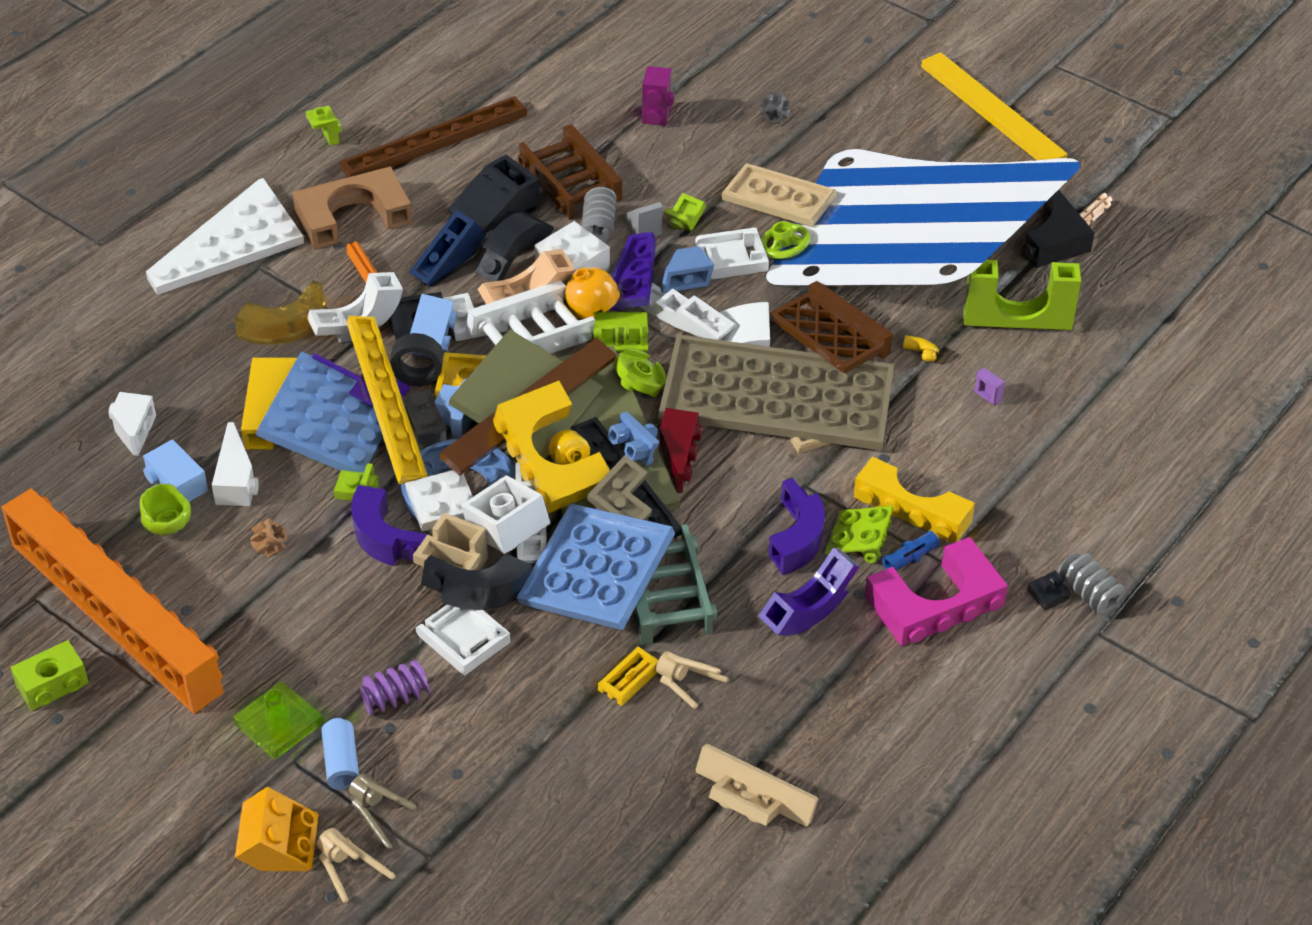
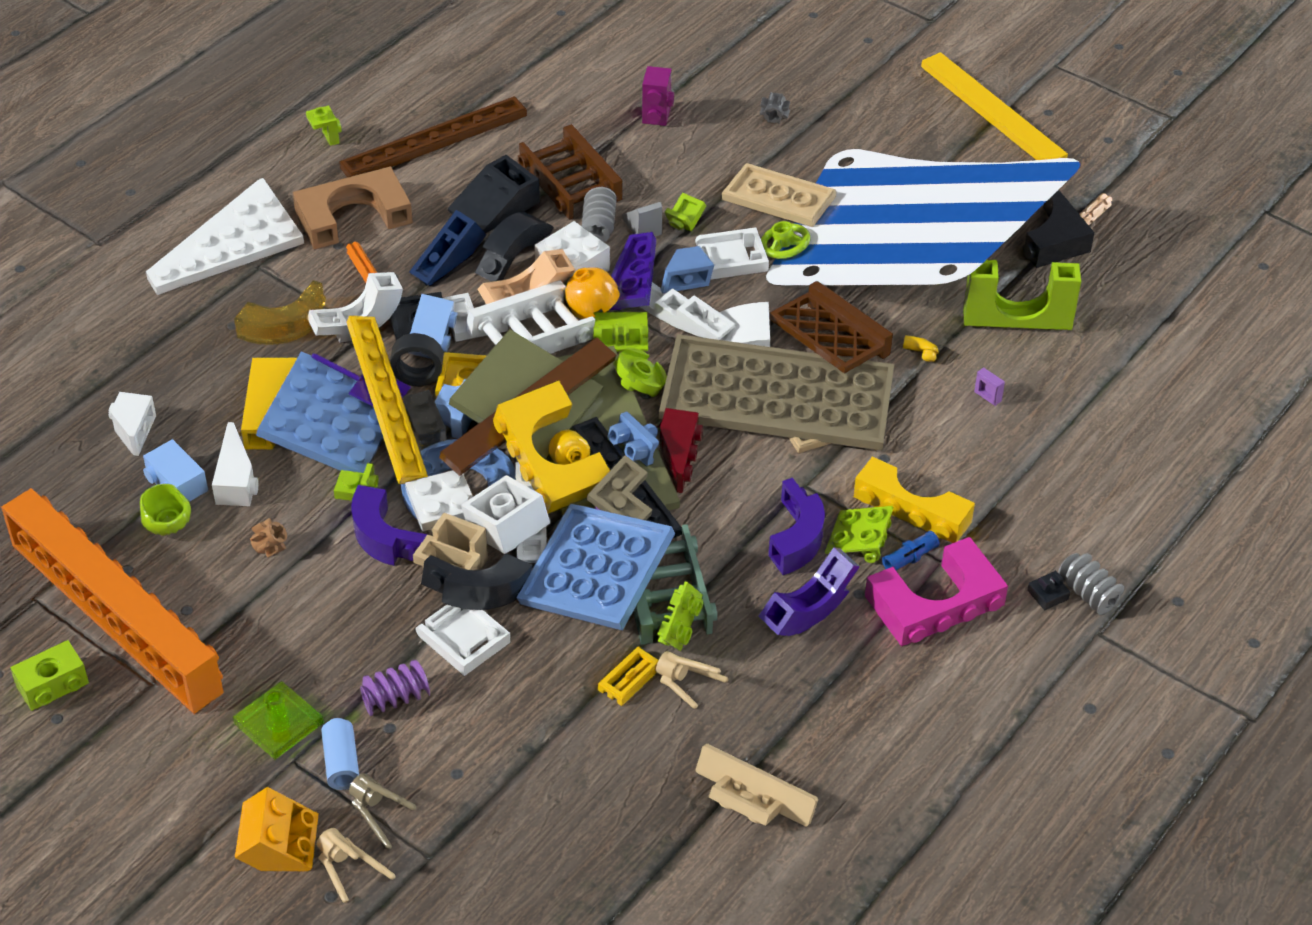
(687, 604): none -> lime hinge

